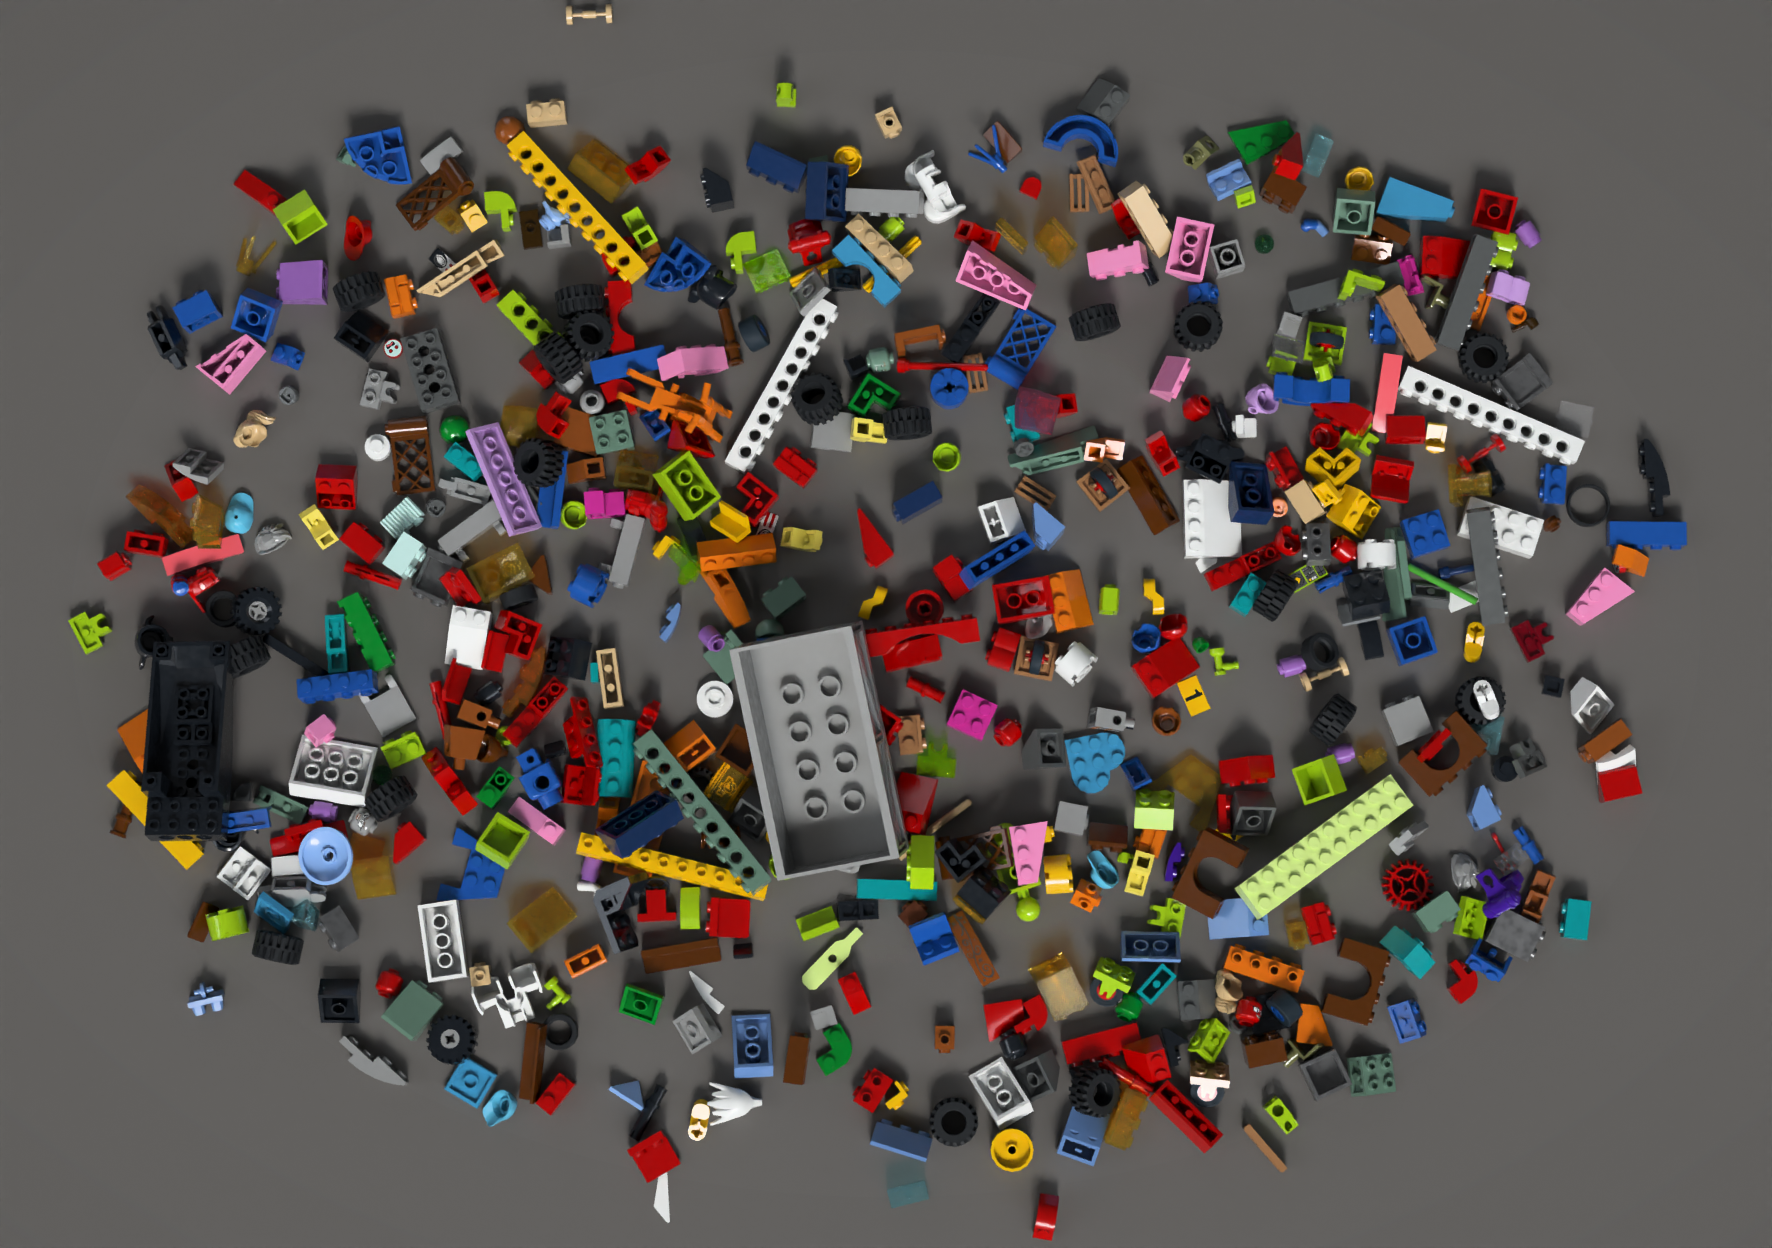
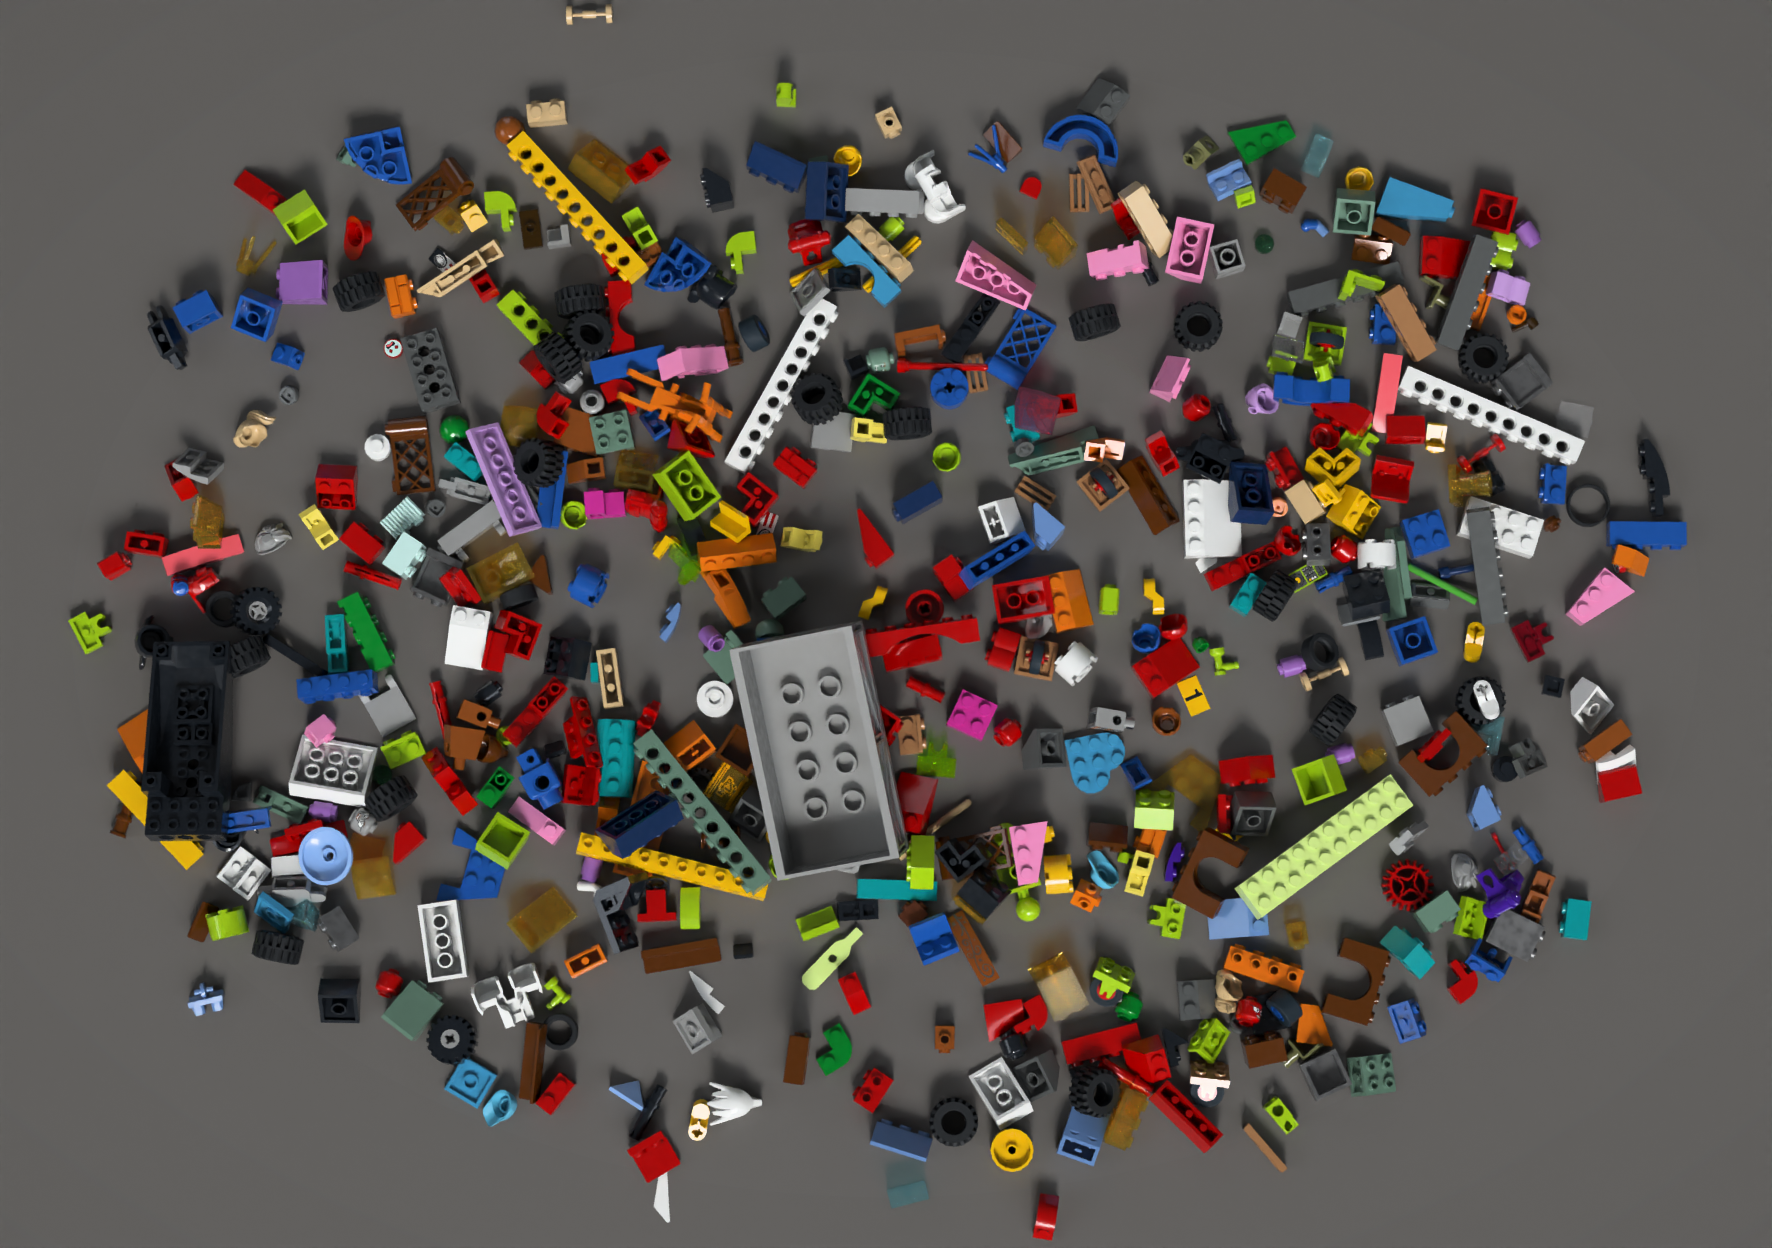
(163, 513): clear orange slope -> none
(233, 363): bright pink wedge -> none
(243, 507): medium azure cap -> none
(361, 335): black slope -> none
(377, 389): light grey plate -> none
(379, 1068): light grey slope -> none
(446, 149): light grey slope -> none
(456, 683): red panel -> none
(480, 974): tan bracket -> none
(532, 675): clear orange slope -> none
(553, 217): light blue animal -> none
(626, 551): light grey brick -> none
(641, 1003): green slope -> none
(728, 917): red bracket -> none
(752, 1046): medium blue slope -> none
(767, 271): clear neon green hinge -> none
(823, 1017): light grey panel -> none
(896, 1101): yellow bracket -> none
(971, 231): red brick -> none
(1071, 818): light grey head -> none
(1150, 946): medium blue slope -> none
(1156, 984): teal brick -> none
(1203, 292): blue bracket -> none
(1245, 427): white bracket -> none
(1289, 159): red slope -> none
(1318, 923): red brick -> none
(1410, 275): dark pink hinge -> none
(1457, 603): white sticker -> none

